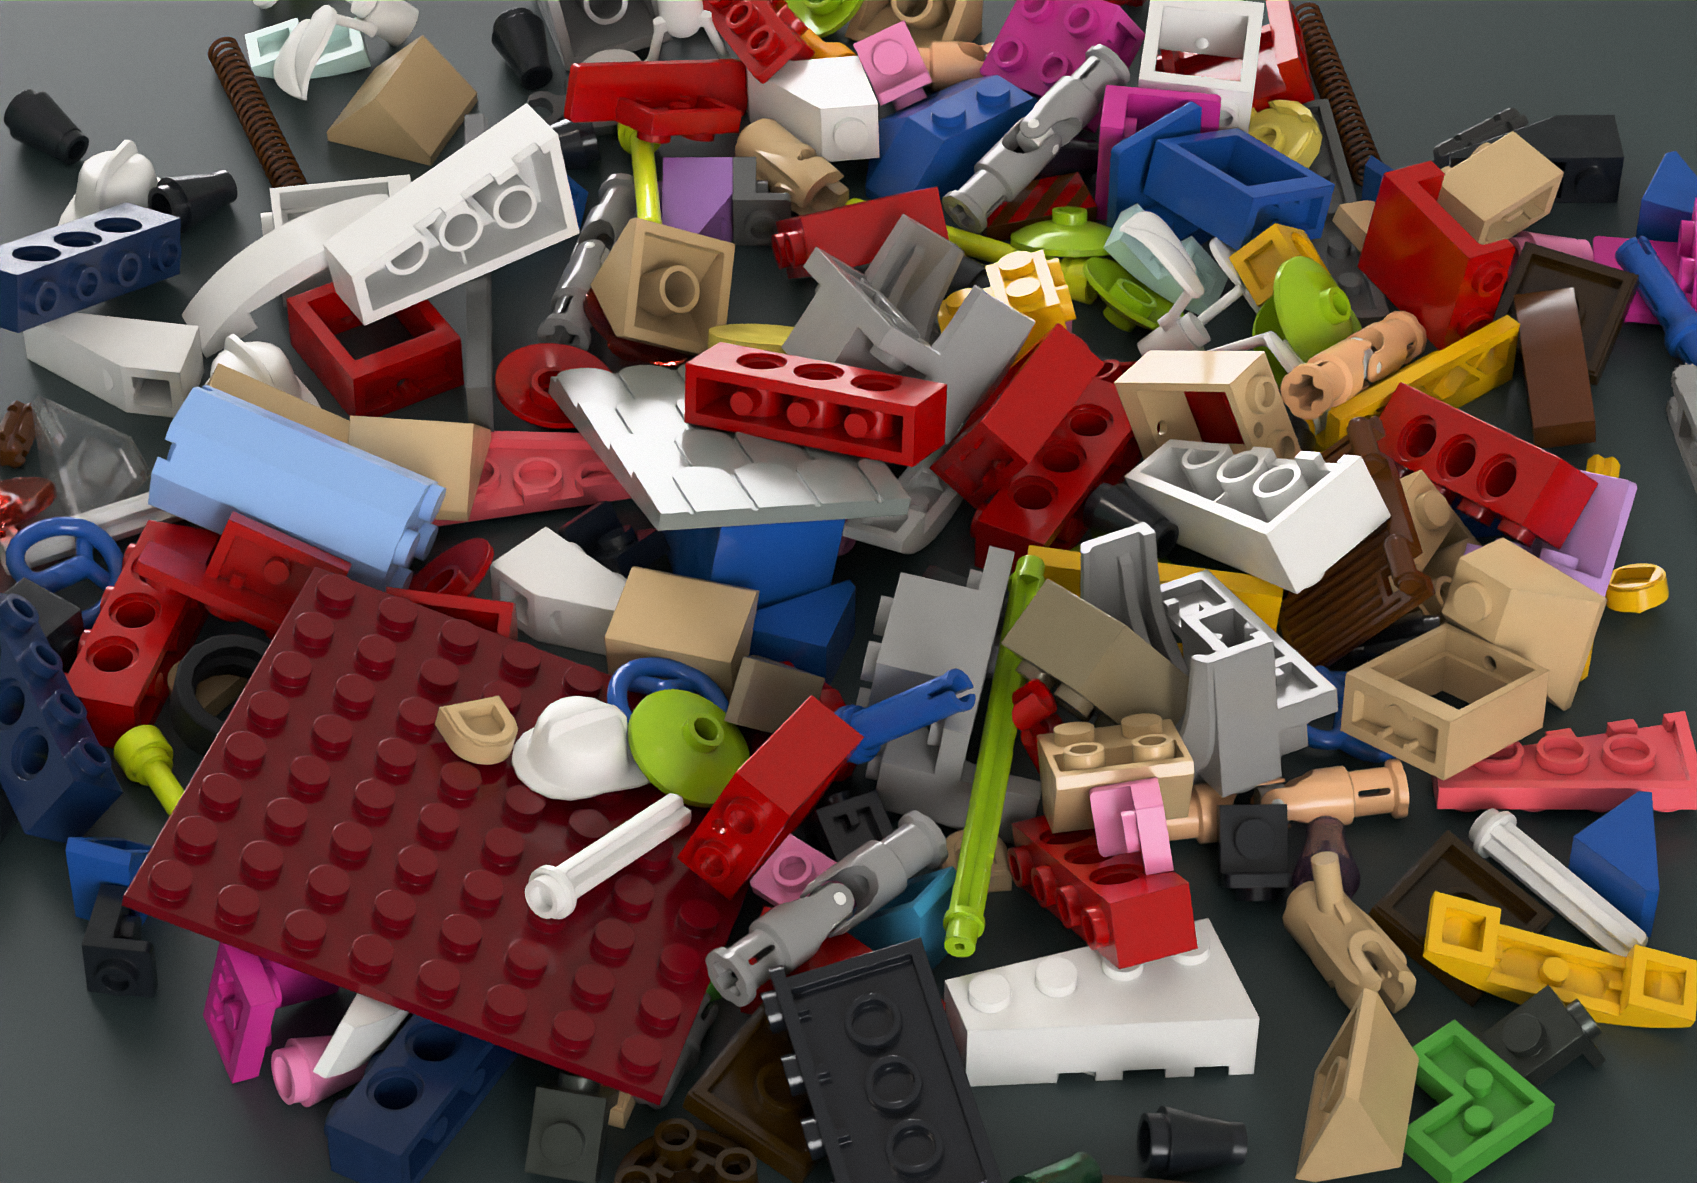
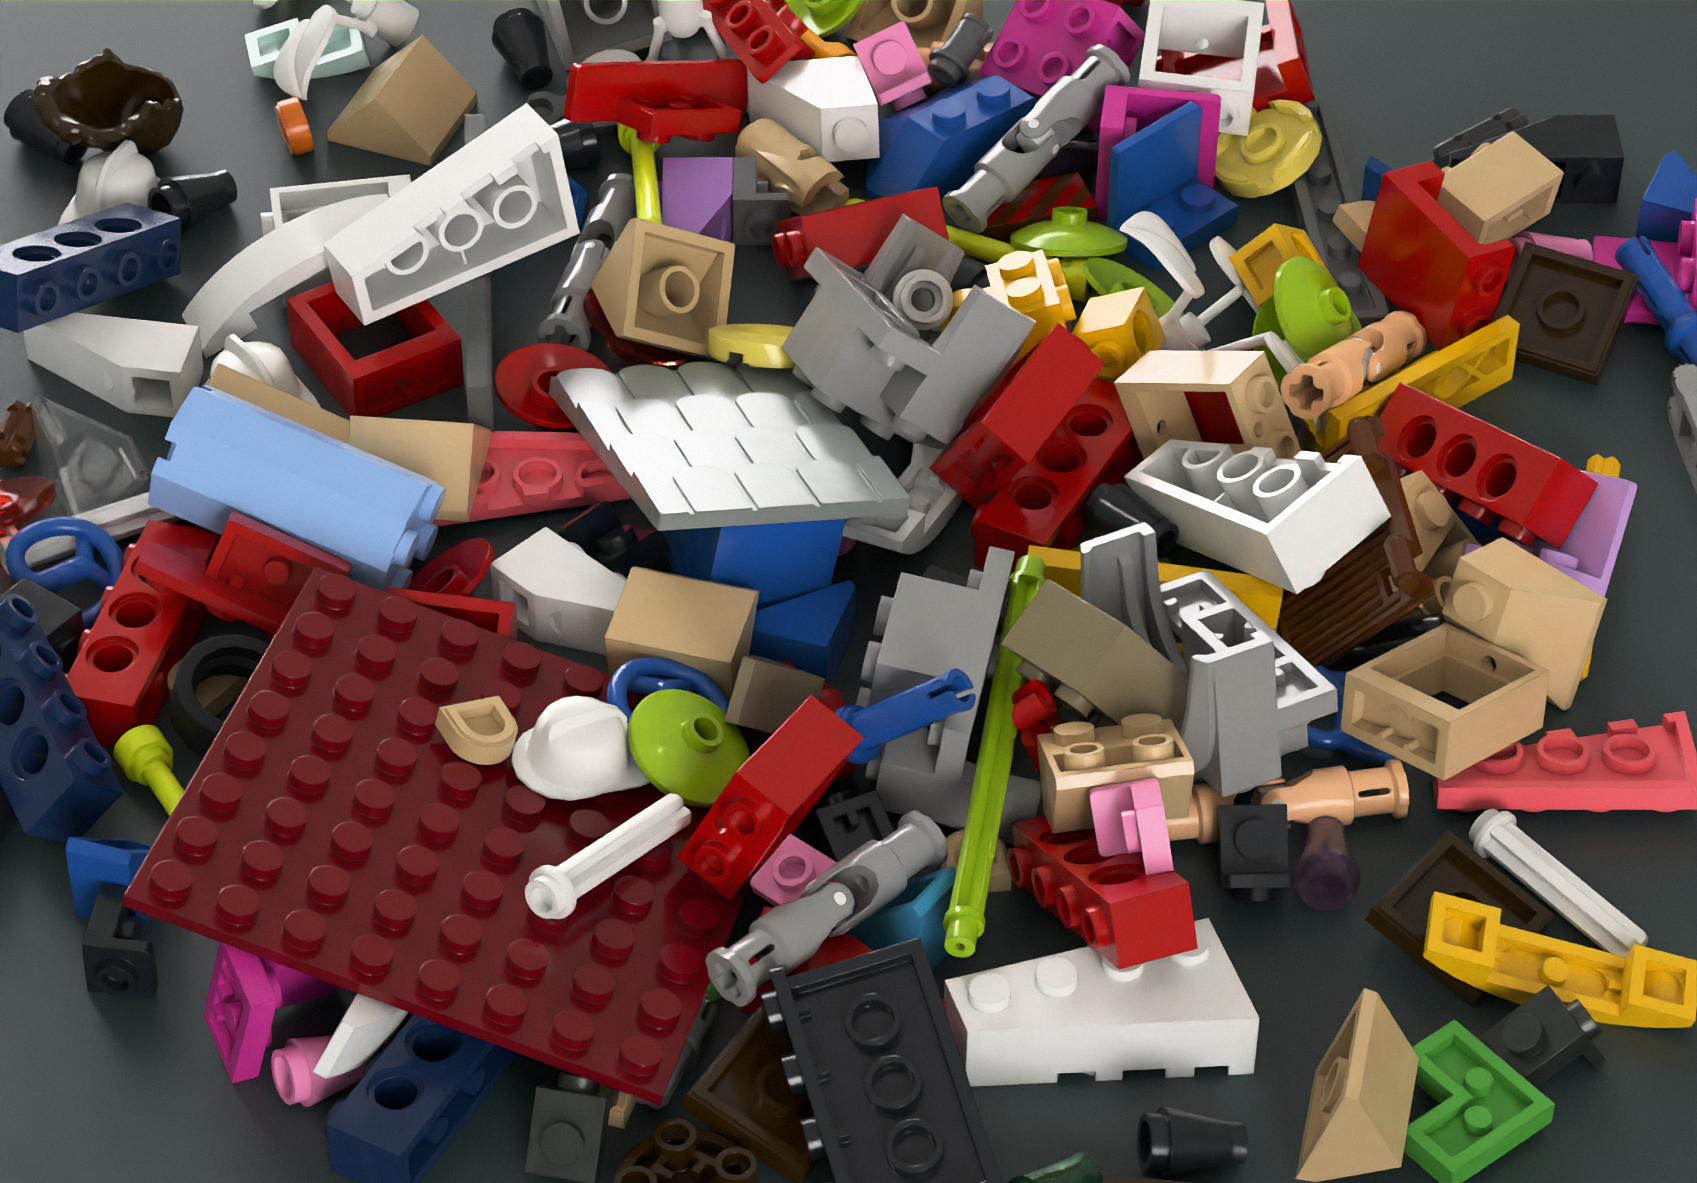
(110, 104): none -> dark brown piece
(258, 118): reddish brown piece -> none
(294, 126): none -> orange tile
(816, 403): red brick -> none
(936, 286): none -> white plate
(953, 59): none -> dark grey pin
(1119, 330): none -> yellow brick
(1149, 270): light aqua slope -> none
(1236, 186): blue window -> none
(1321, 53): reddish brown piece -> none
(1345, 940): tan piece -> none
(1555, 368): reddish brown slope -> none
(1620, 859): blue slope -> none
(1637, 588): yellow tile -> none

